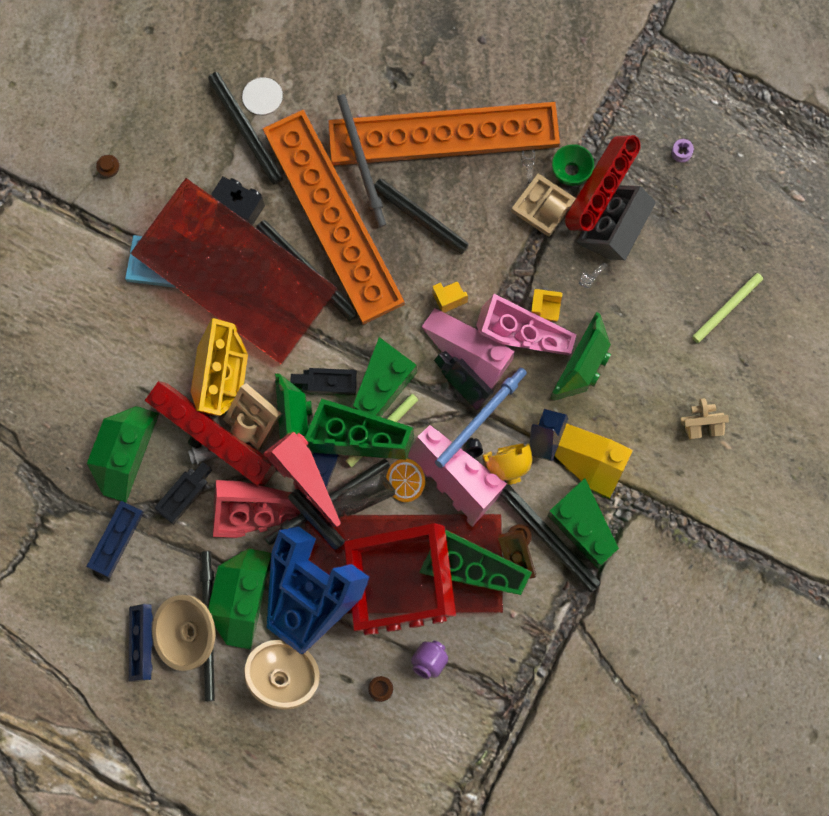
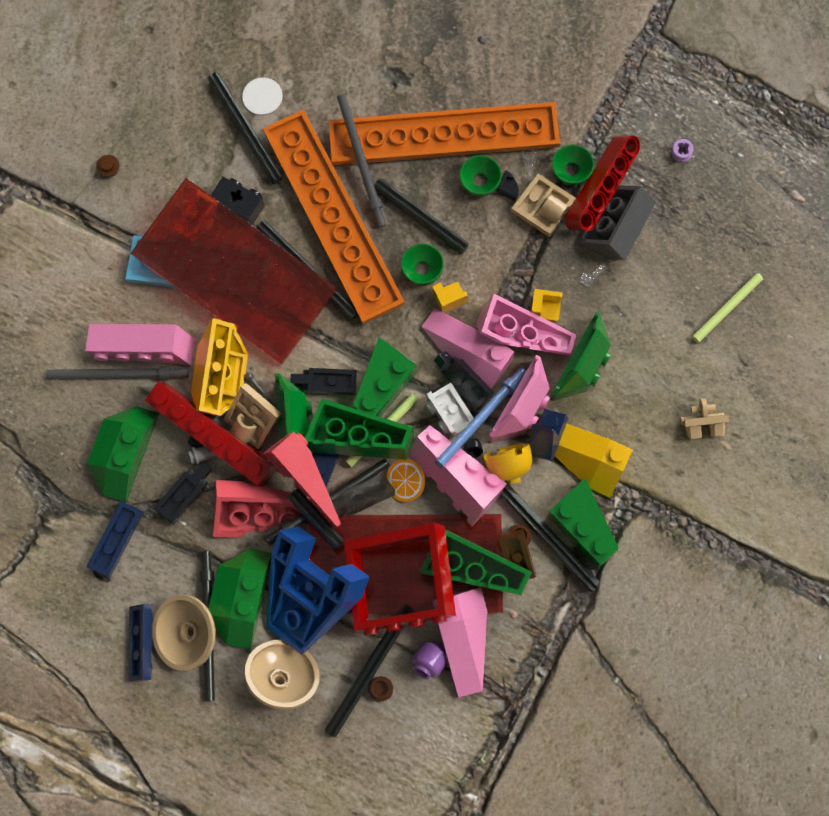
(140, 343): none -> bright pink wedge
(162, 373): none -> dark grey bar
(250, 377): none -> dark grey hinge
(365, 677): none -> pearl dark grey axle
(422, 254): none -> green piece
(449, 409): none -> white bracket
(465, 641): none -> bright pink wedge
(480, 166): none -> green piece
(508, 186): none -> black tile
(523, 405): none -> bright pink wedge

